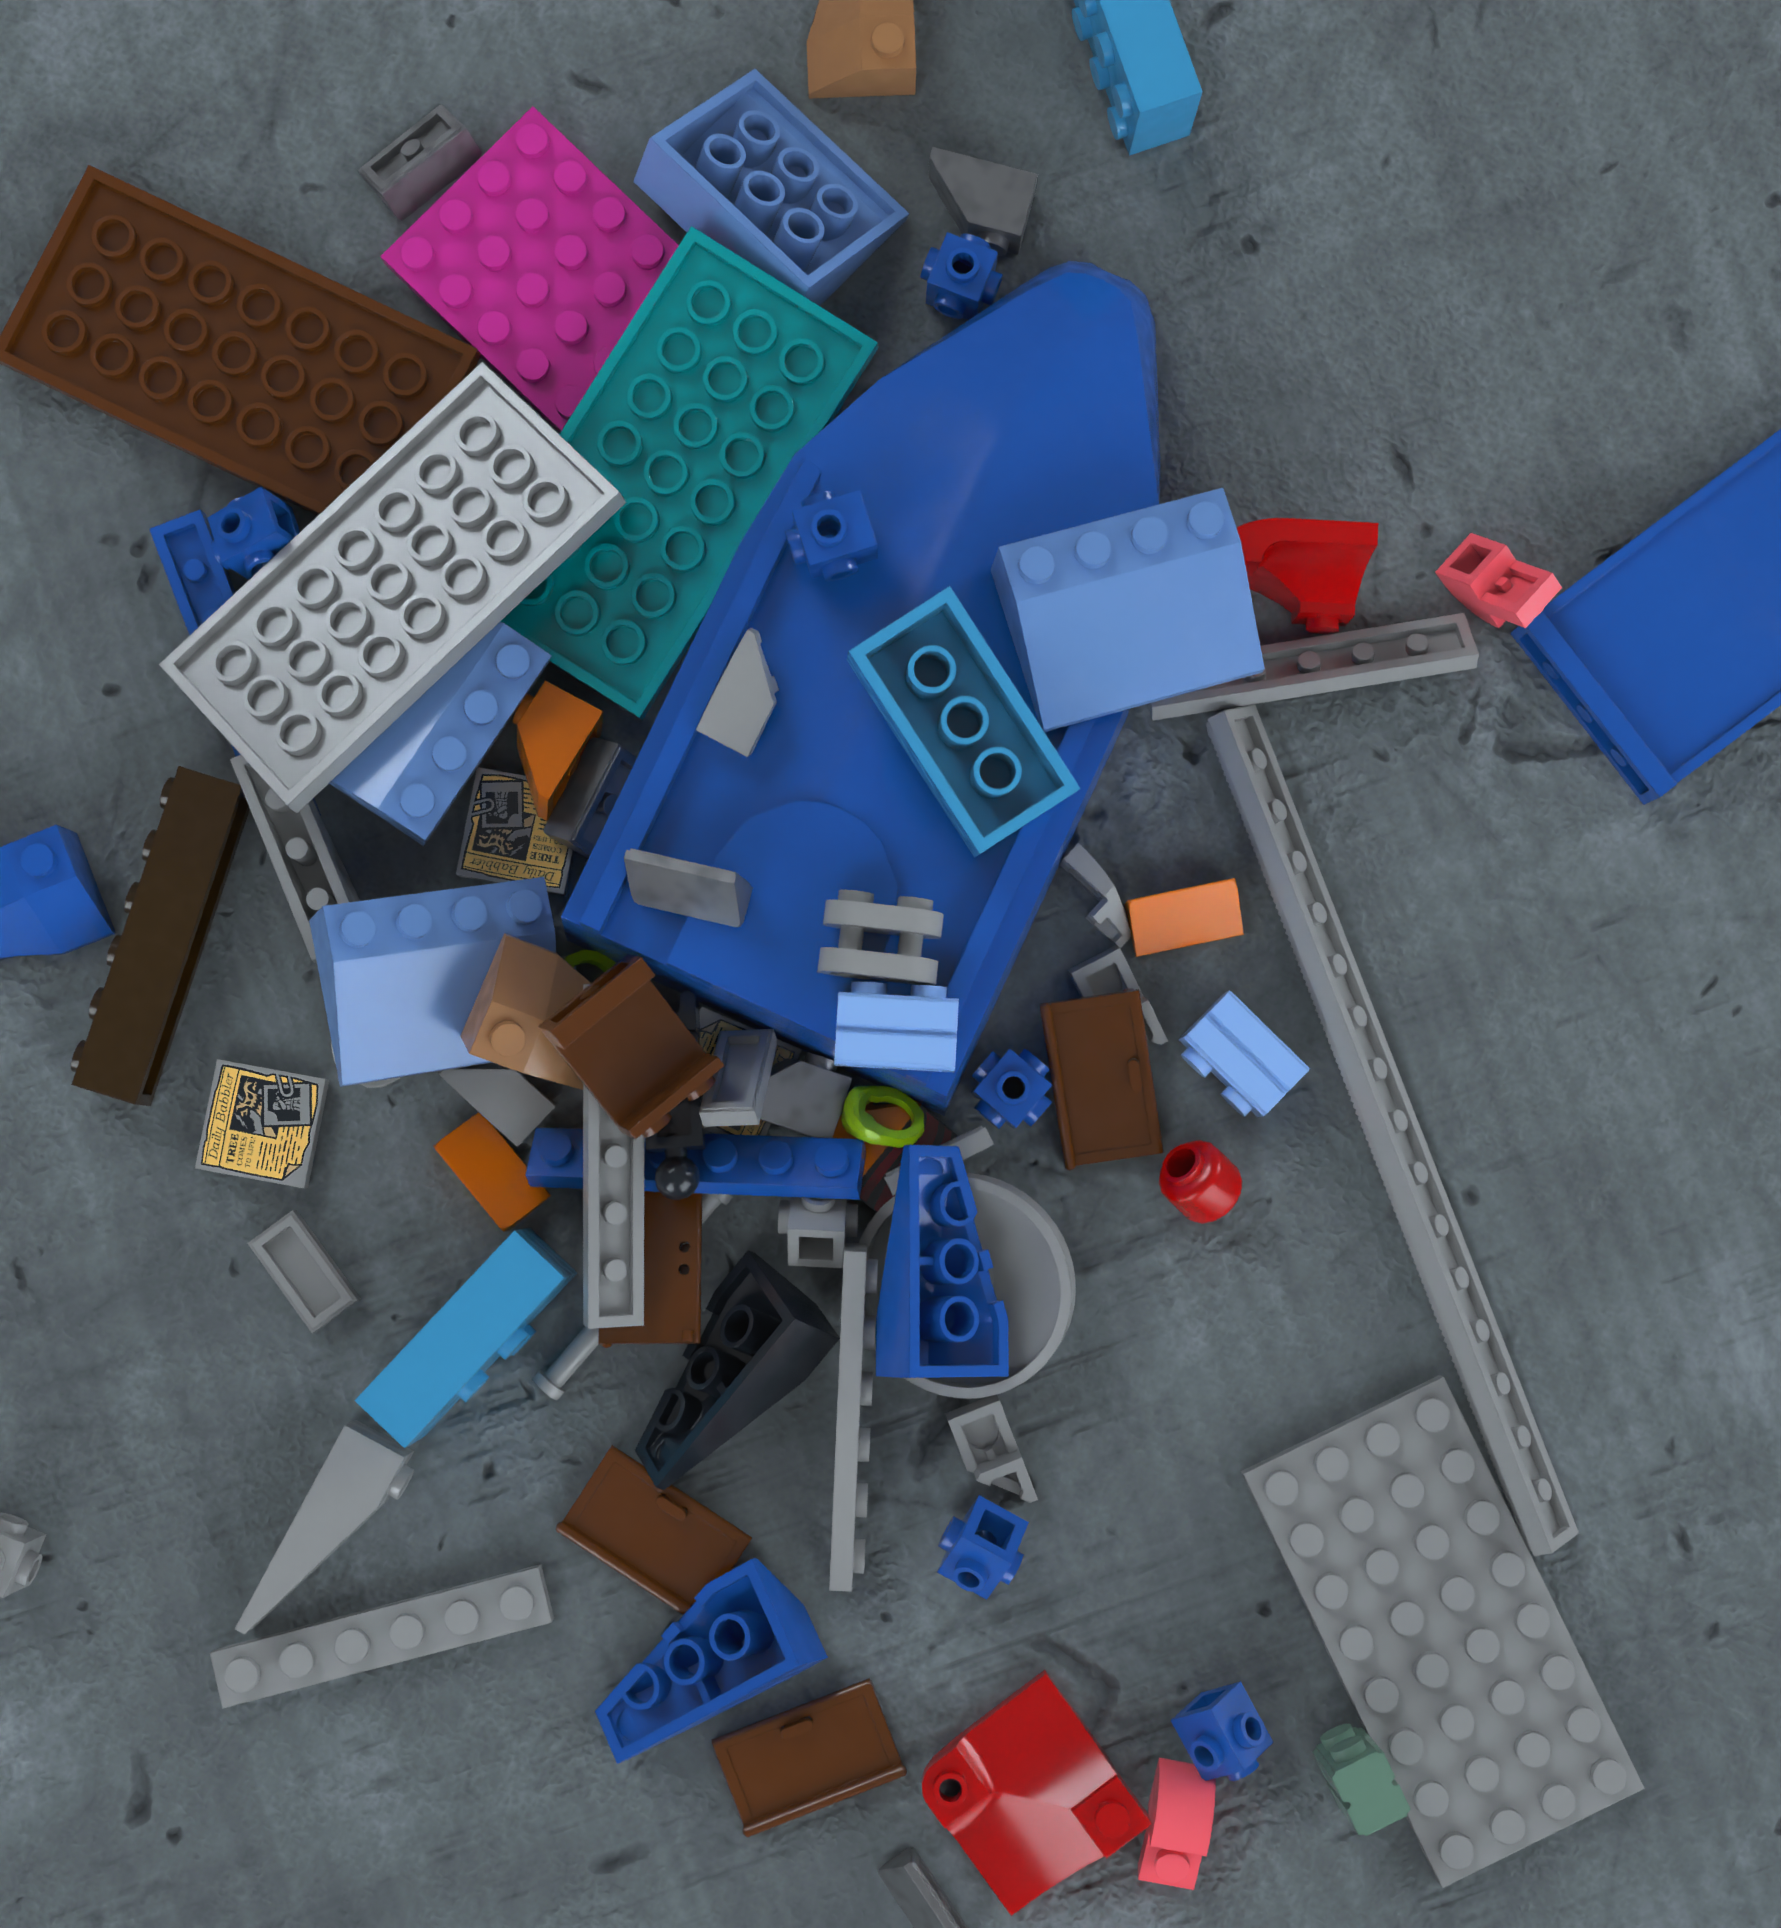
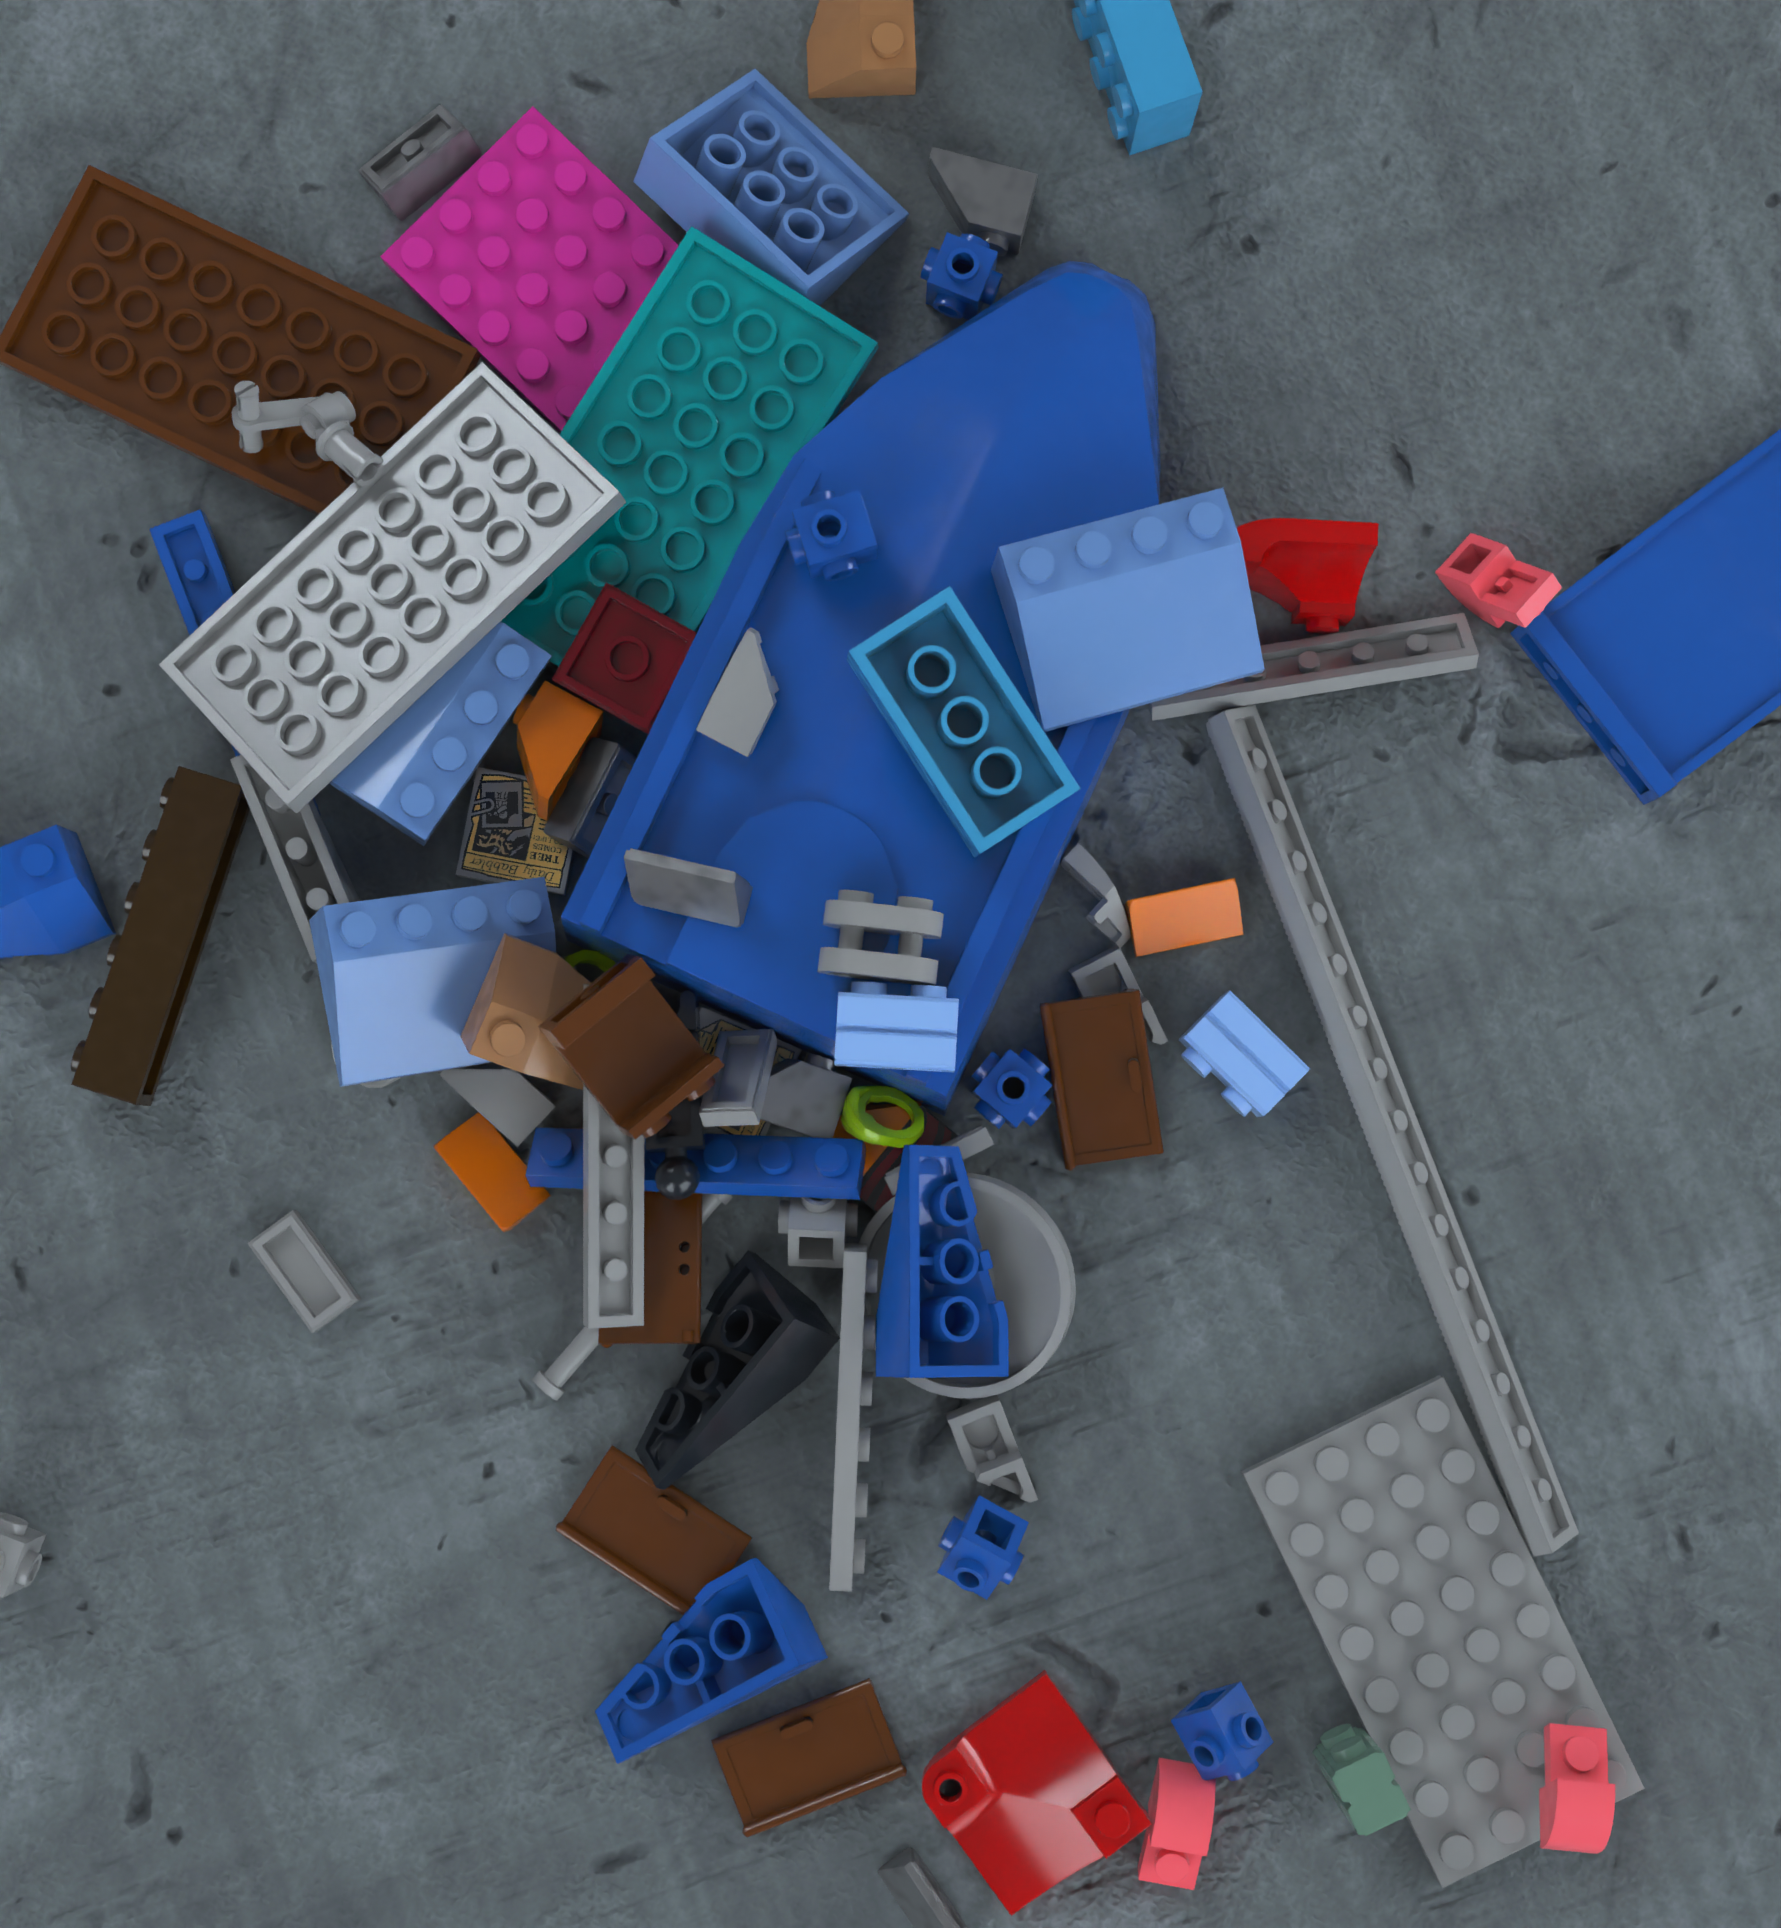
(251, 531): blue brick -> none
(262, 1124): tile -> none
(321, 418): none -> light grey pin
(348, 1490): light grey slope -> none
(381, 1636): light grey plate -> none
(466, 1336): dark azure brick -> none
(625, 657): none -> dark red tile
(1200, 1181): red head -> none
(1576, 1797): none -> coral brick

